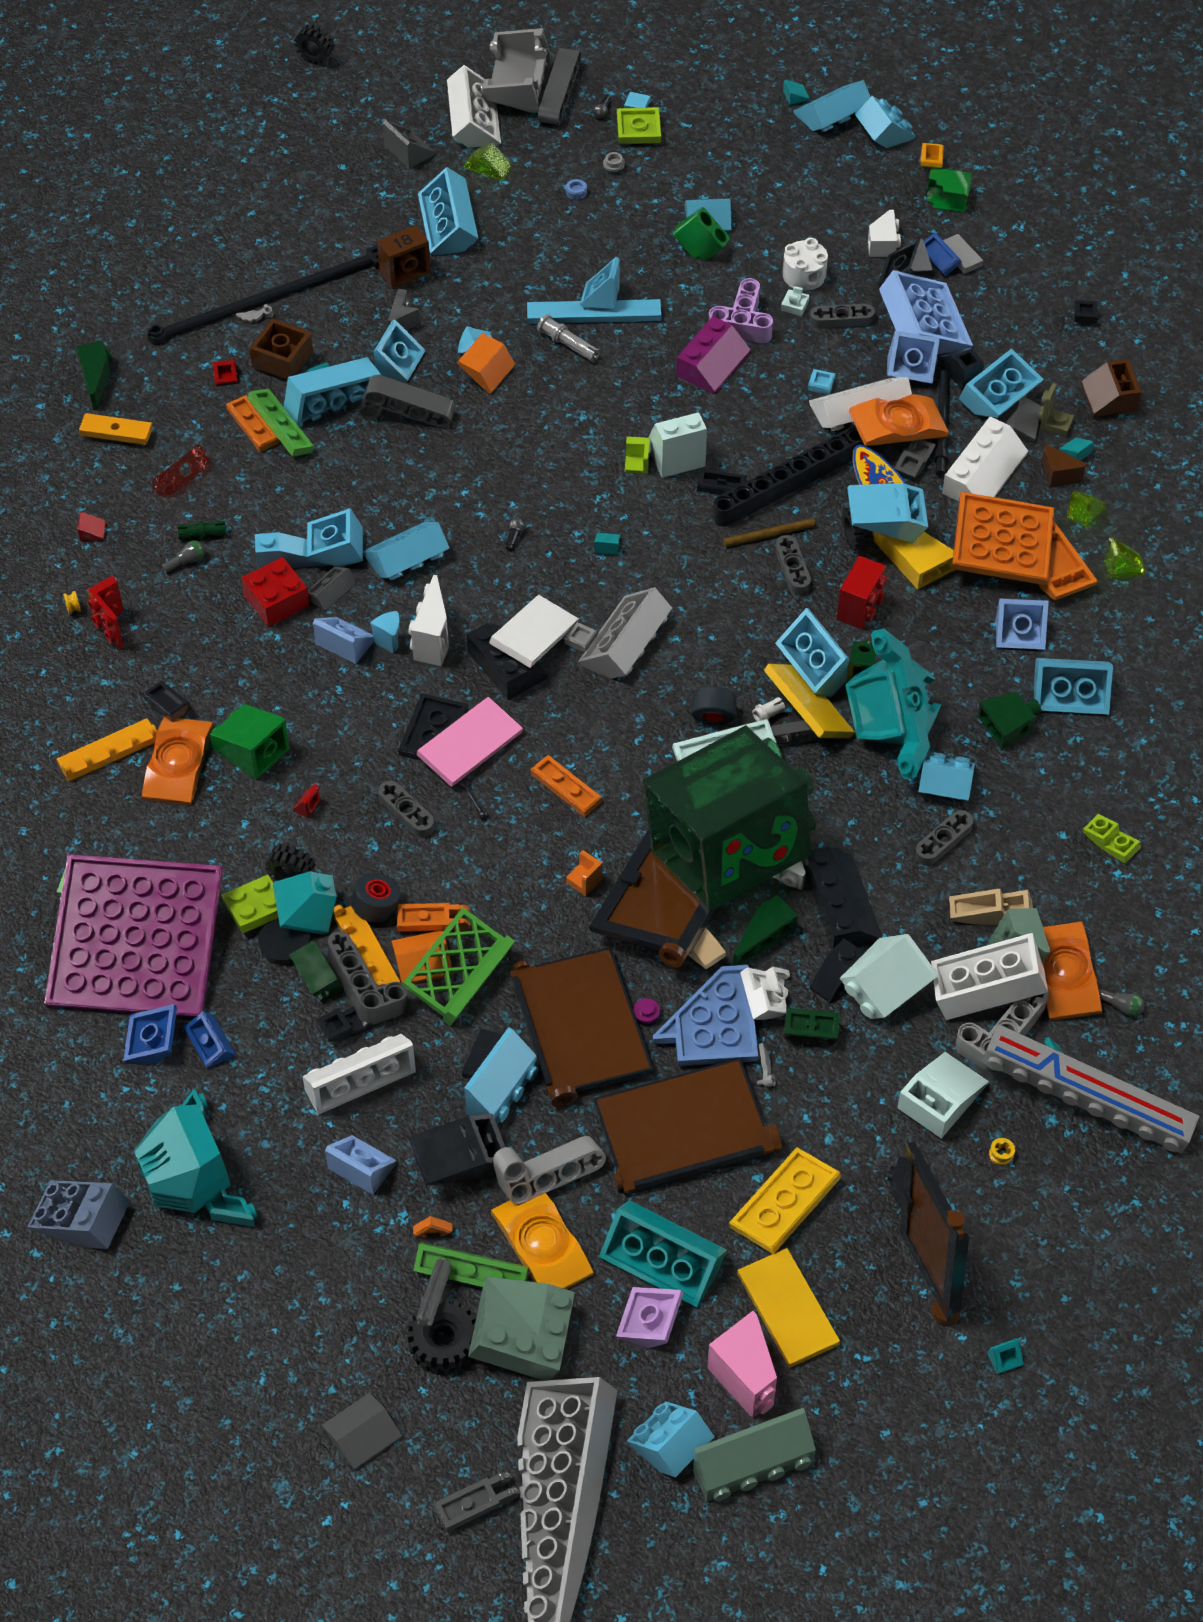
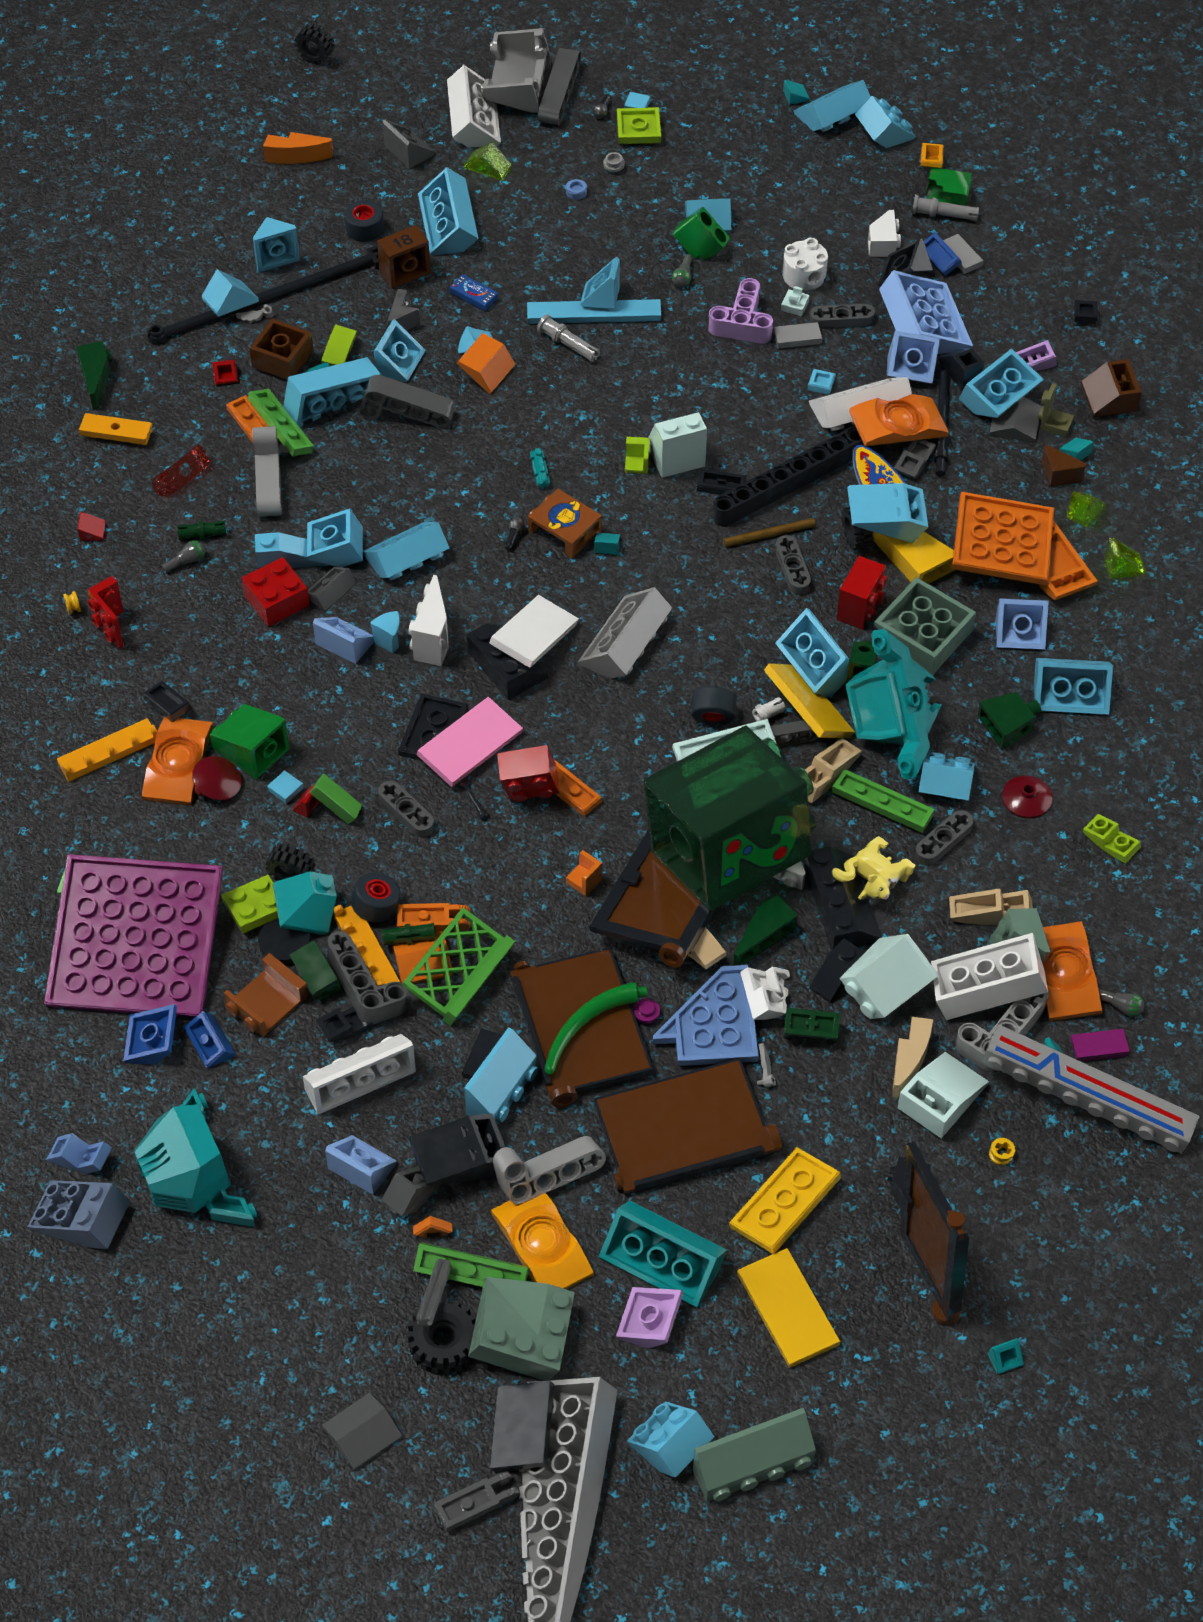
(78, 1155): none -> medium blue slope
(216, 778): none -> dark red dish
(227, 294): none -> medium azure slope
(267, 471): none -> light grey beam
(267, 997): none -> dark orange panel
(275, 244): none -> medium azure slope
(285, 787): none -> medium azure tile
(297, 148): none -> orange slope
(336, 799): none -> bright green slope
(339, 345): none -> lime slope
(363, 220): none -> black wheel
(408, 934): none -> dark green pin
(408, 1192): none -> dark grey slope
(473, 292): none -> blue tile
(522, 1426): none -> black tile
(528, 773): none -> red brick
(540, 468): none -> teal axle
(566, 520): none -> dark orange panel
(580, 637): light grey tile -> none
(605, 1001): none -> green animal
(682, 276): none -> dark grey piece
(712, 355): magenta slope -> none
(744, 1365): bright pink slope -> none
(797, 335): none -> light grey tile
(828, 766): none -> tan slope
(875, 869): none -> light yellow animal
(883, 800): none -> bright green plate
(911, 1053): none -> tan slope
(927, 623): none -> sand green slope
(933, 207): none -> light grey pin
(985, 461): white slope -> none
(1027, 804): none -> dark red dish
(1037, 351): none -> lavender slope
(1099, 1045): none -> magenta tile

